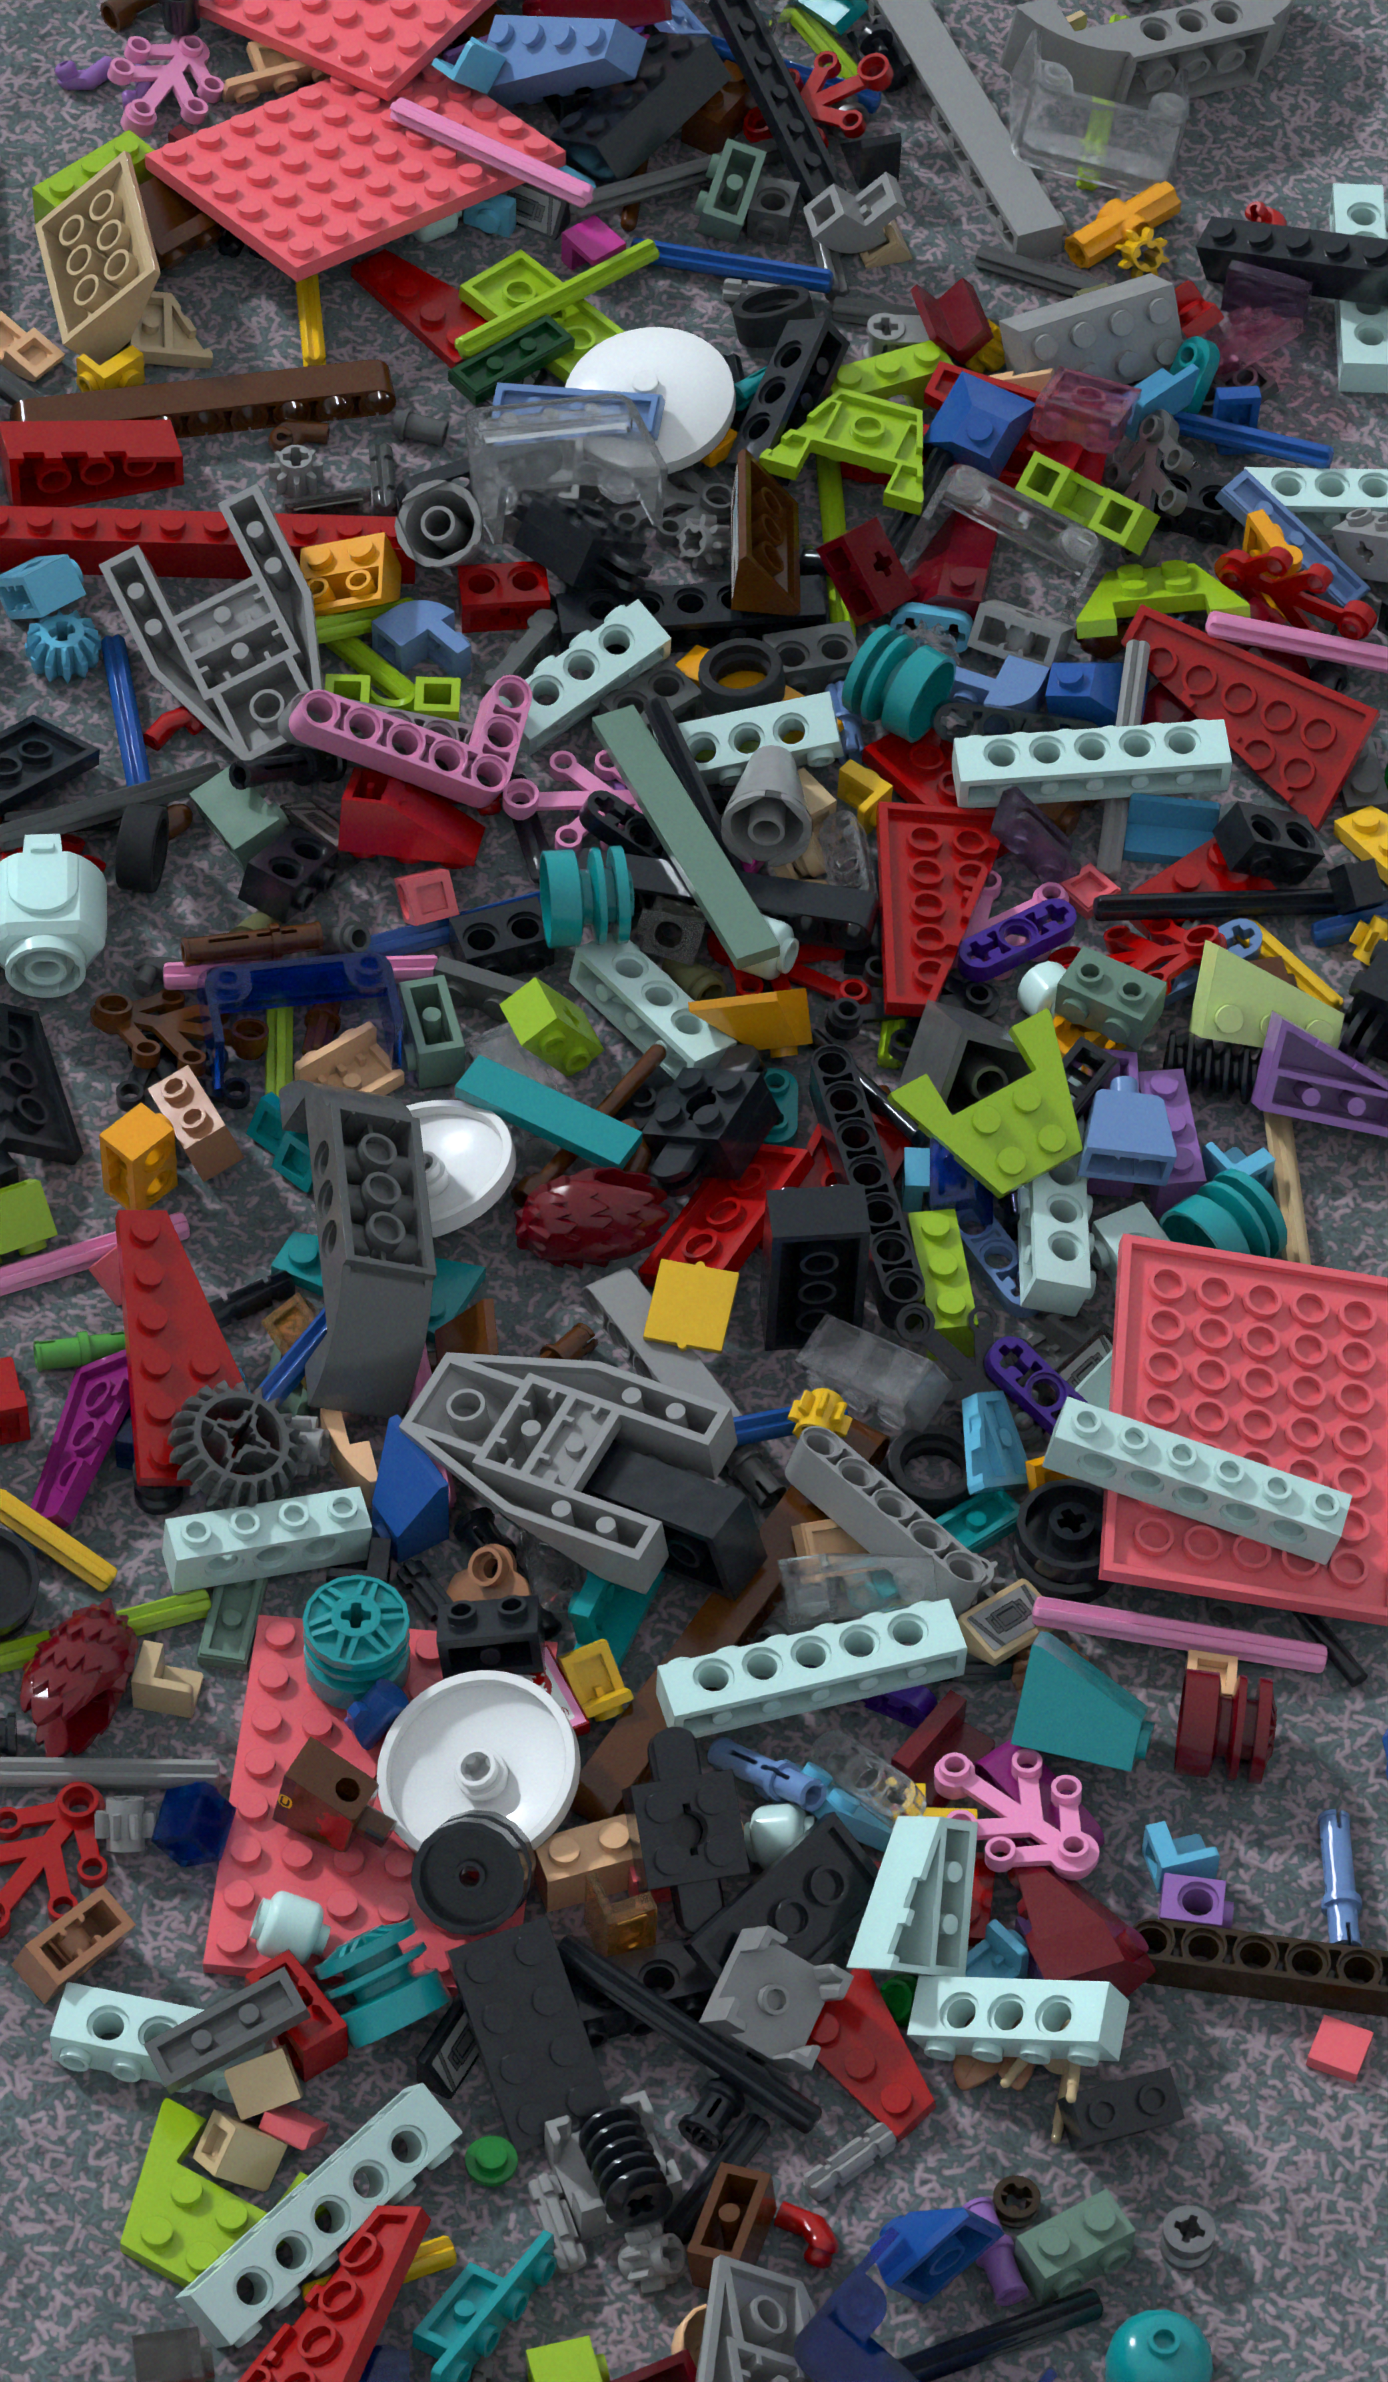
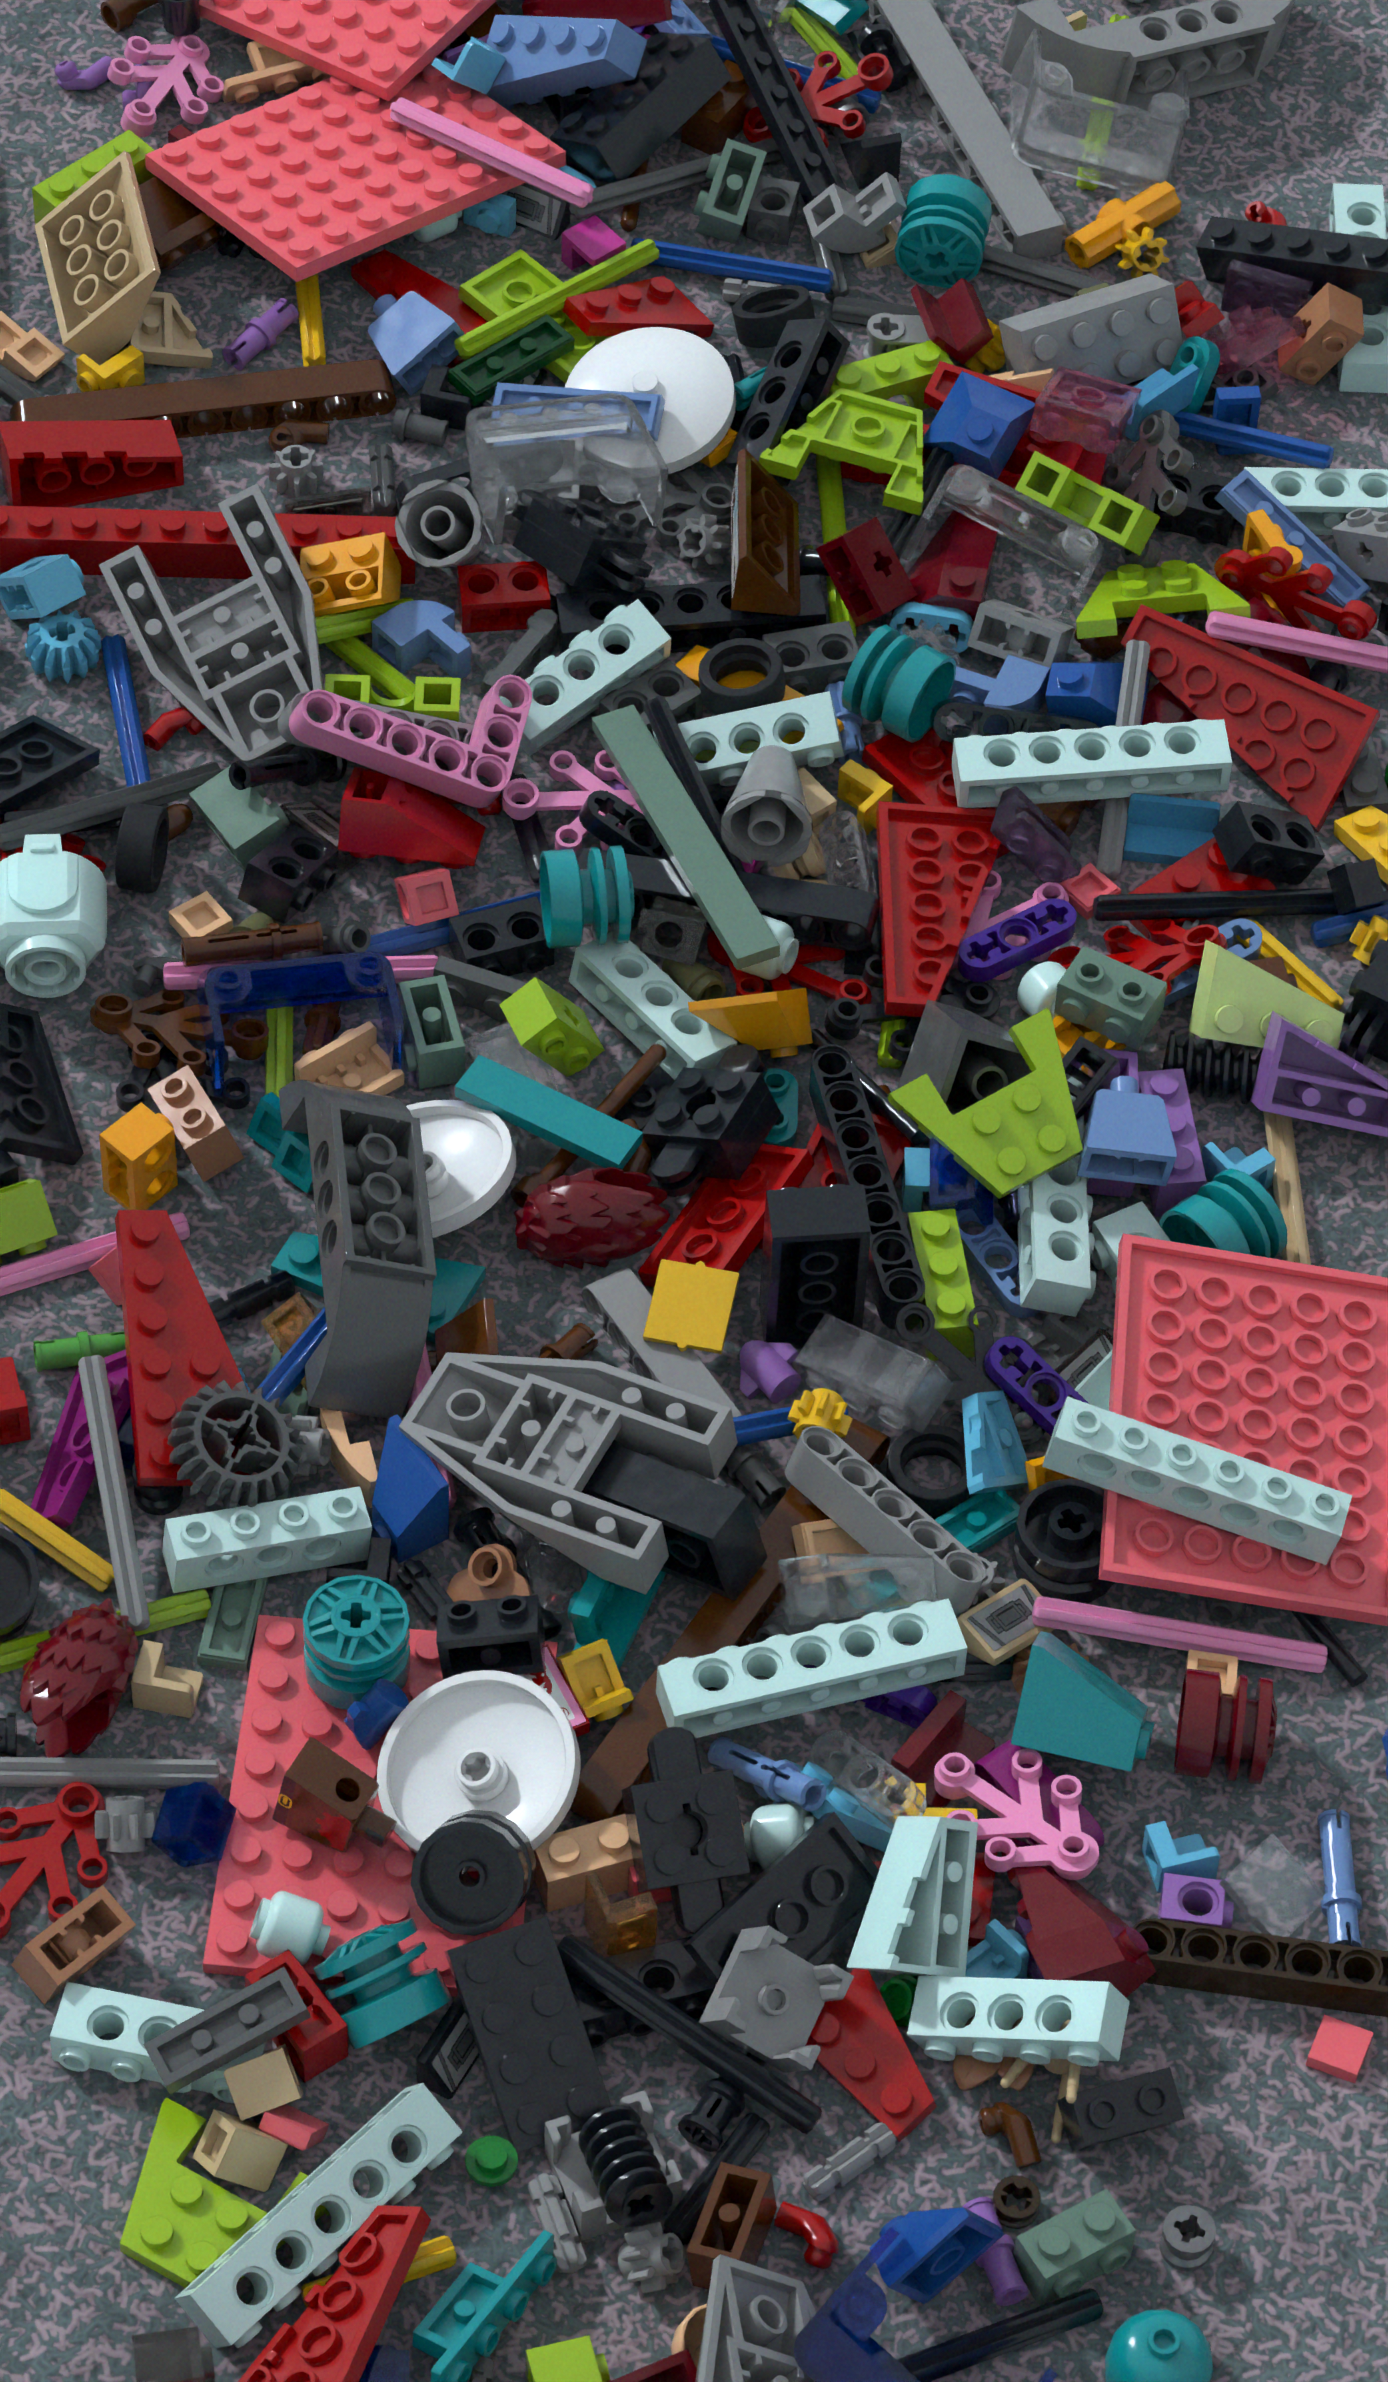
(113, 1491): none -> light grey axle
(200, 917): none -> light nougat plate
(260, 333): none -> medium lavender pin
(413, 337): none -> medium blue torso
(440, 403): none -> black panel
(635, 306): none -> red wing
(768, 1370): none -> medium lavender piece
(943, 230): none -> teal wheel
(1013, 2126): none -> reddish brown arm
(1273, 1889): none -> clear piece
(1332, 329): none -> nougat brick

